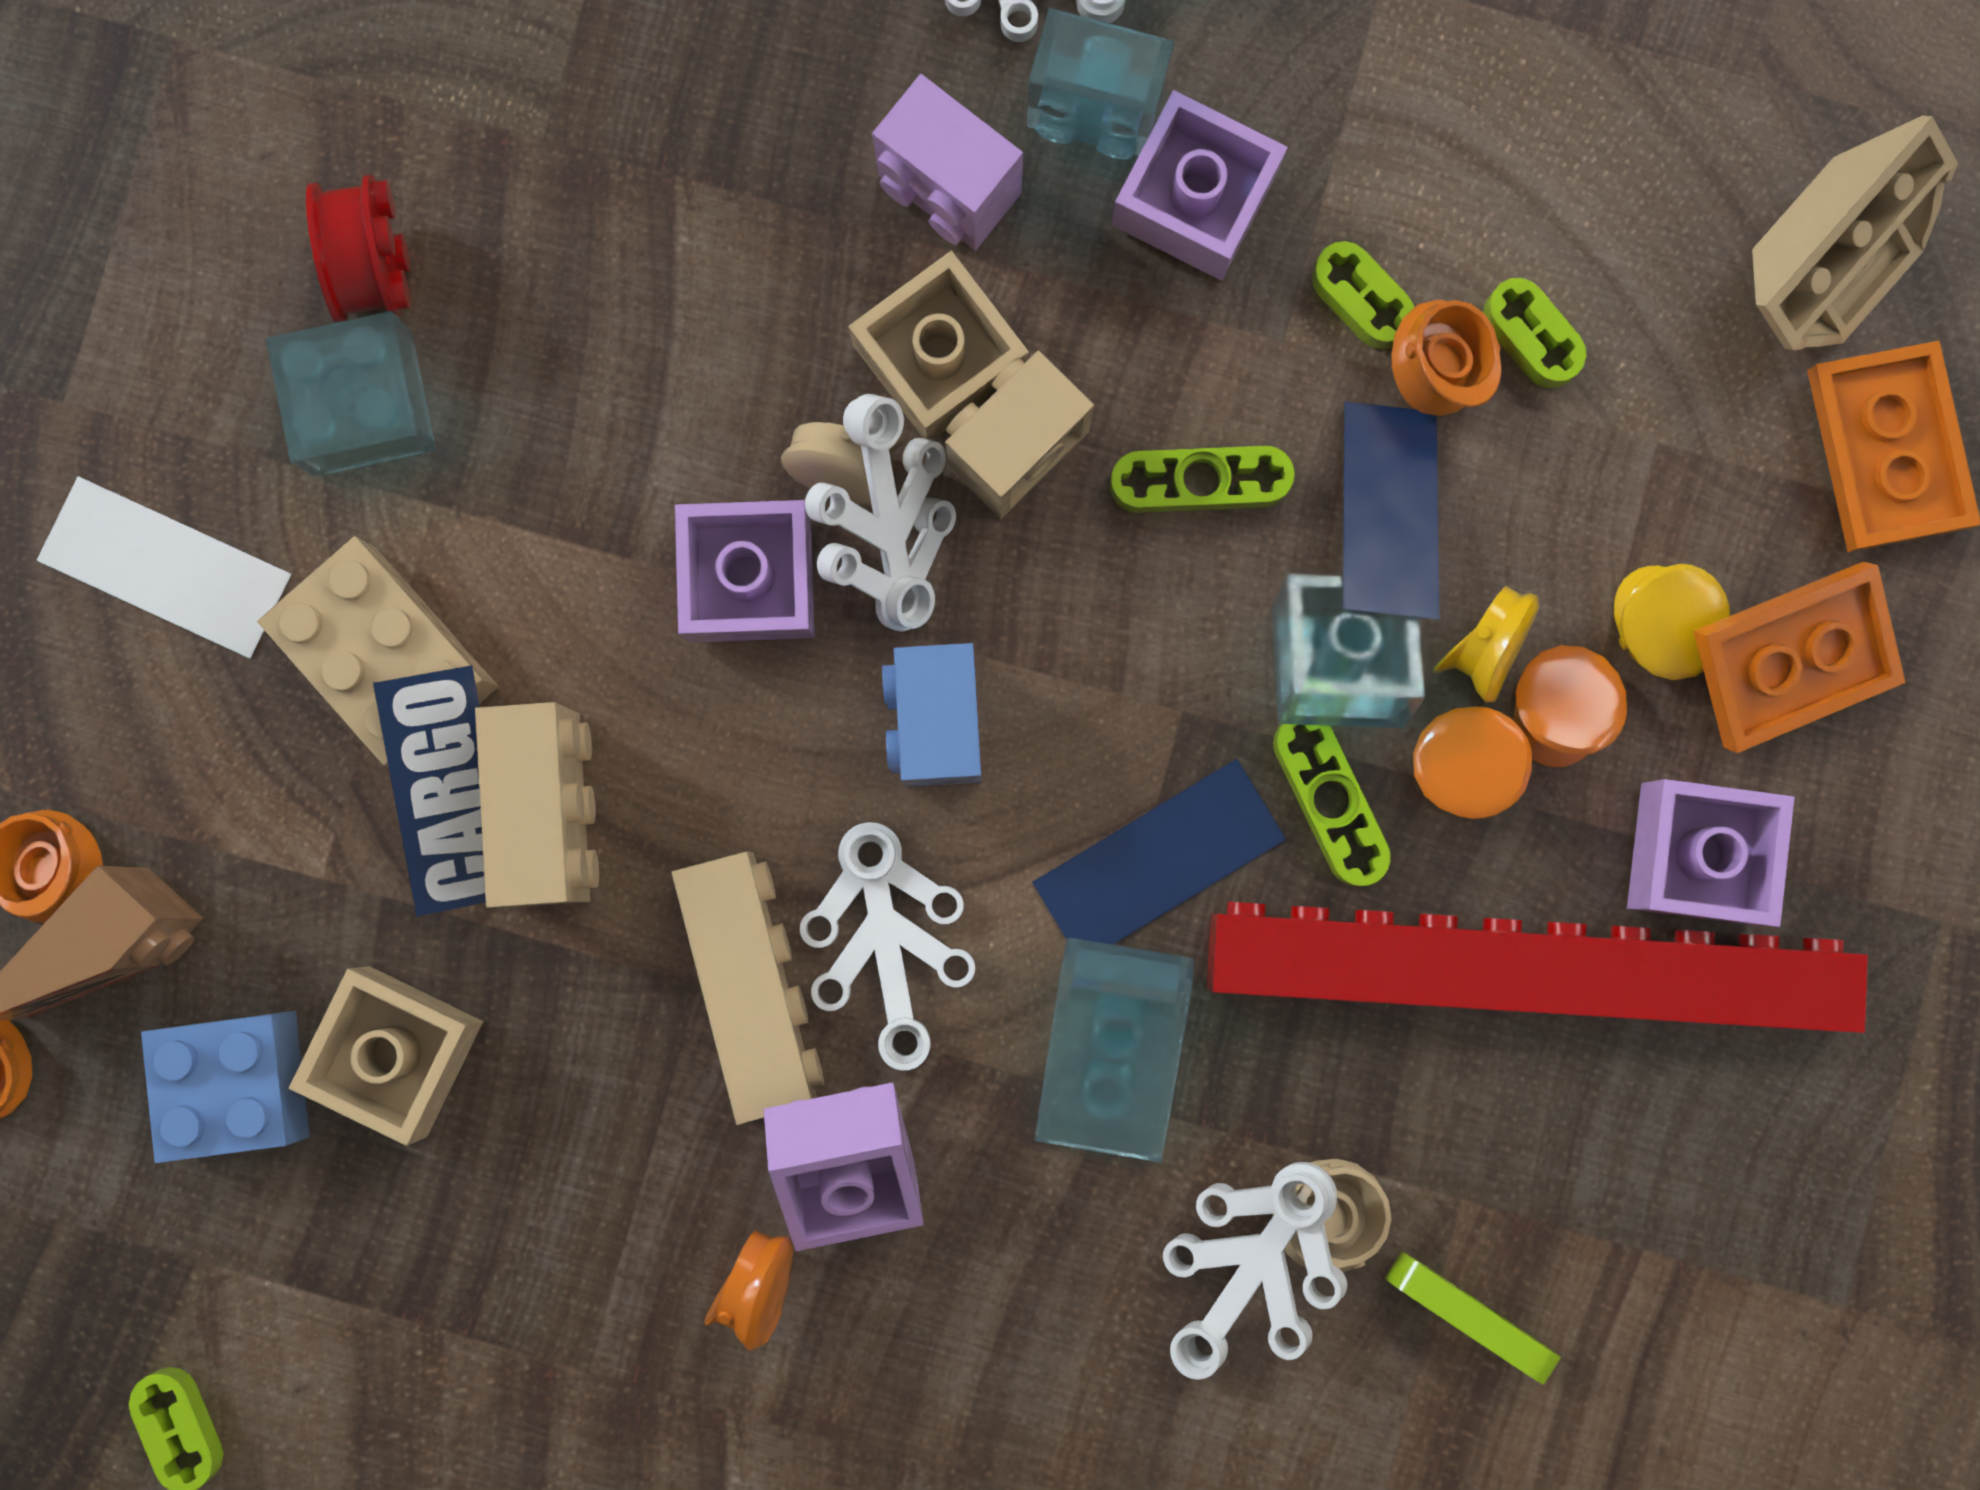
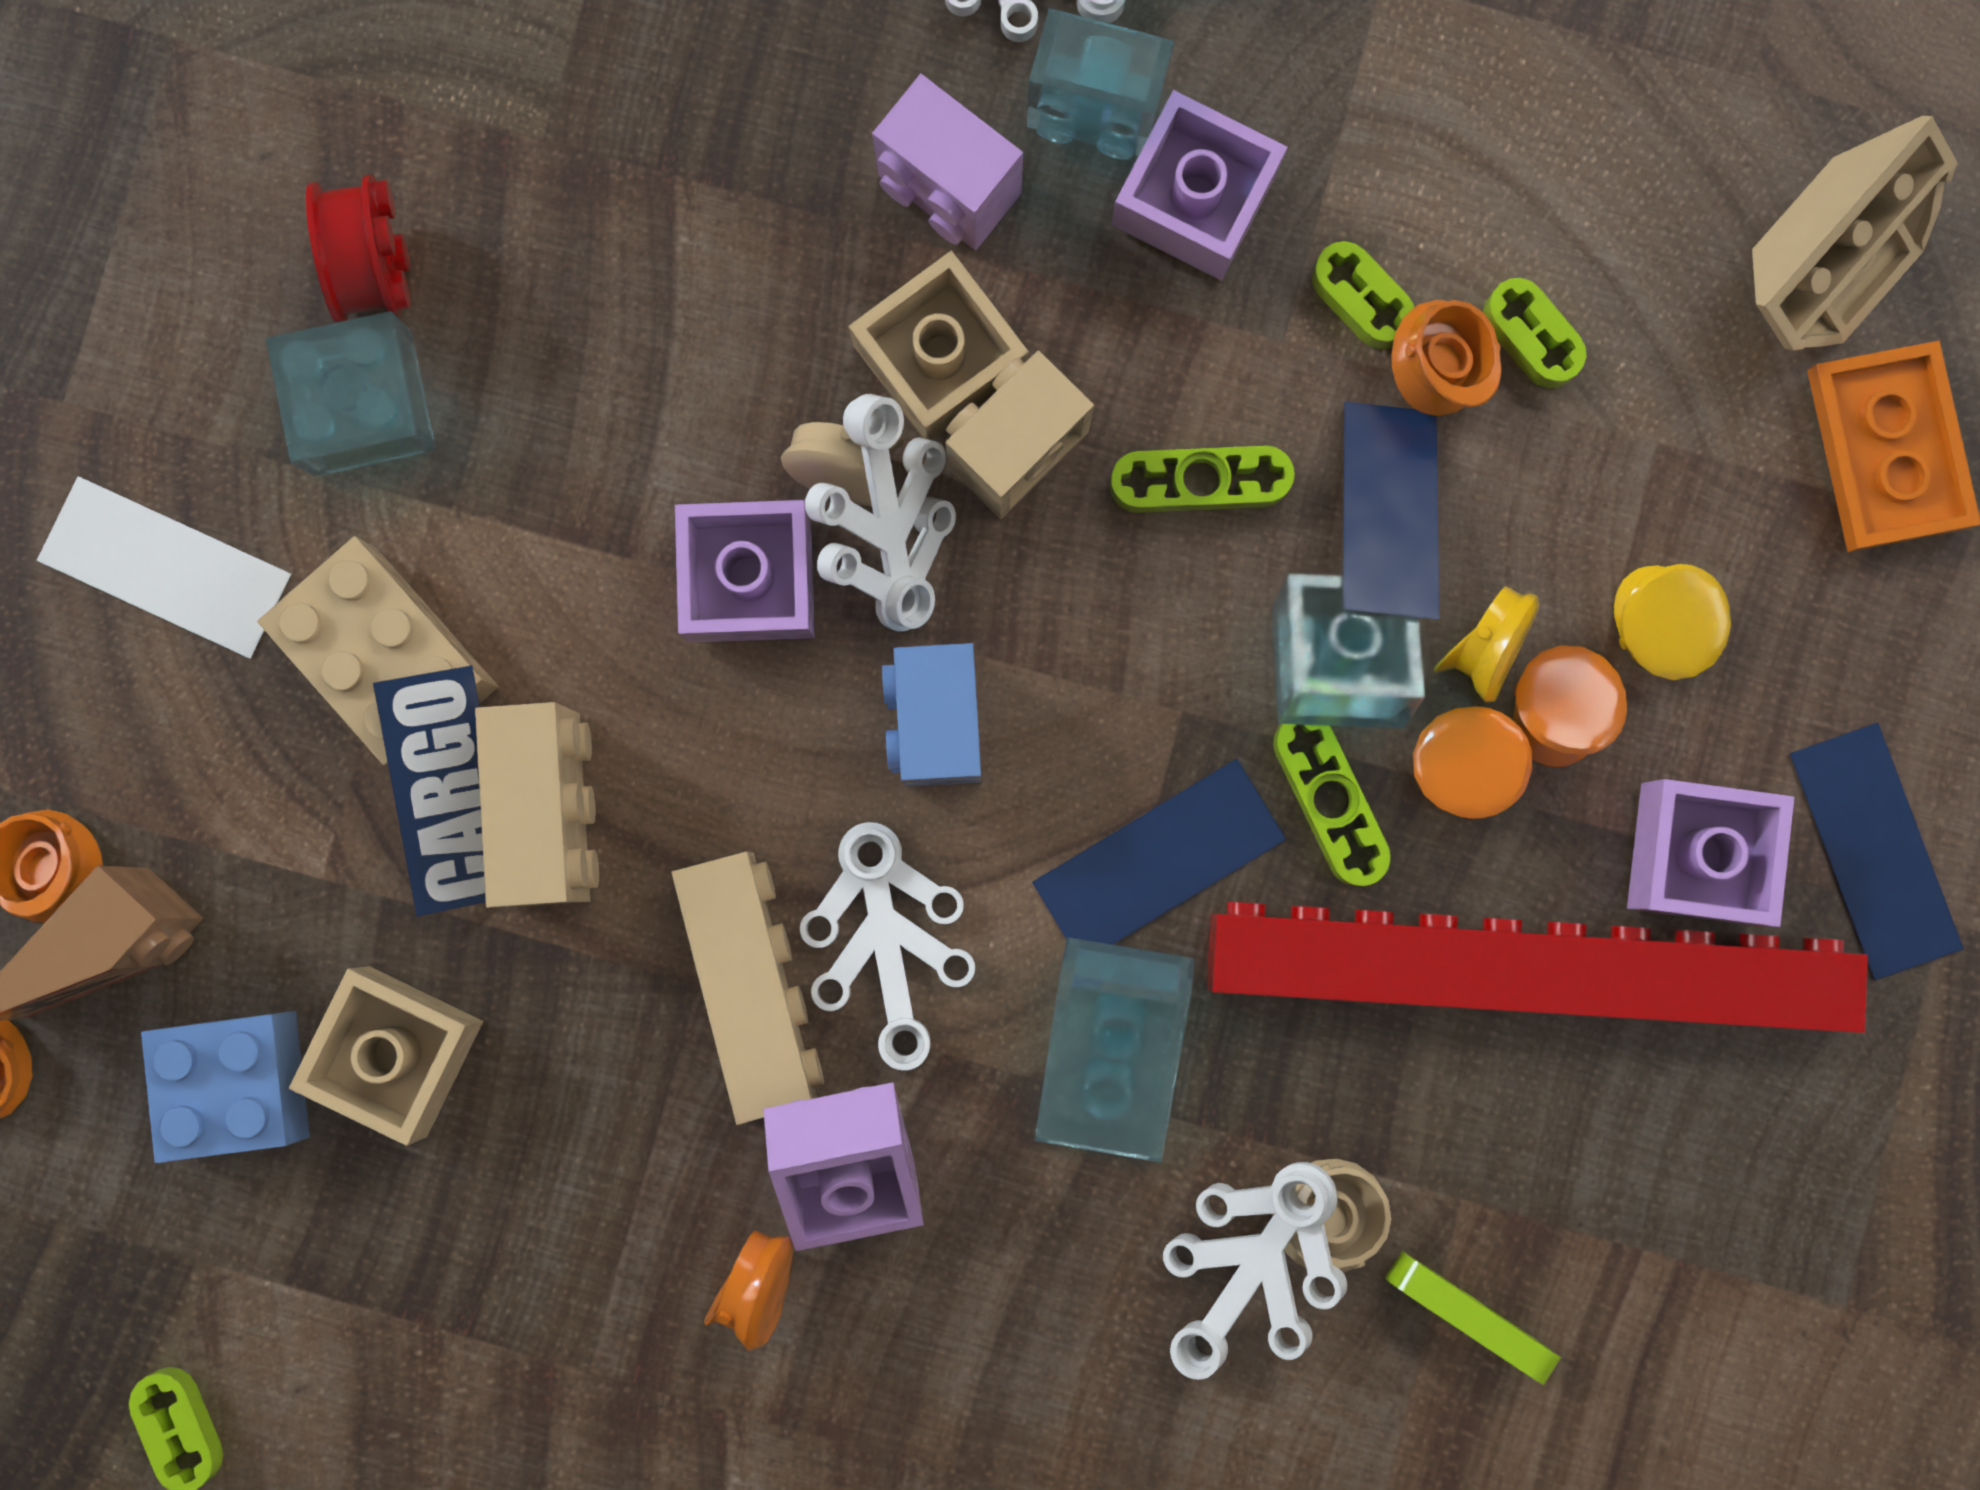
(1800, 656): orange plate -> none
(1876, 851): none -> dark blue sticker

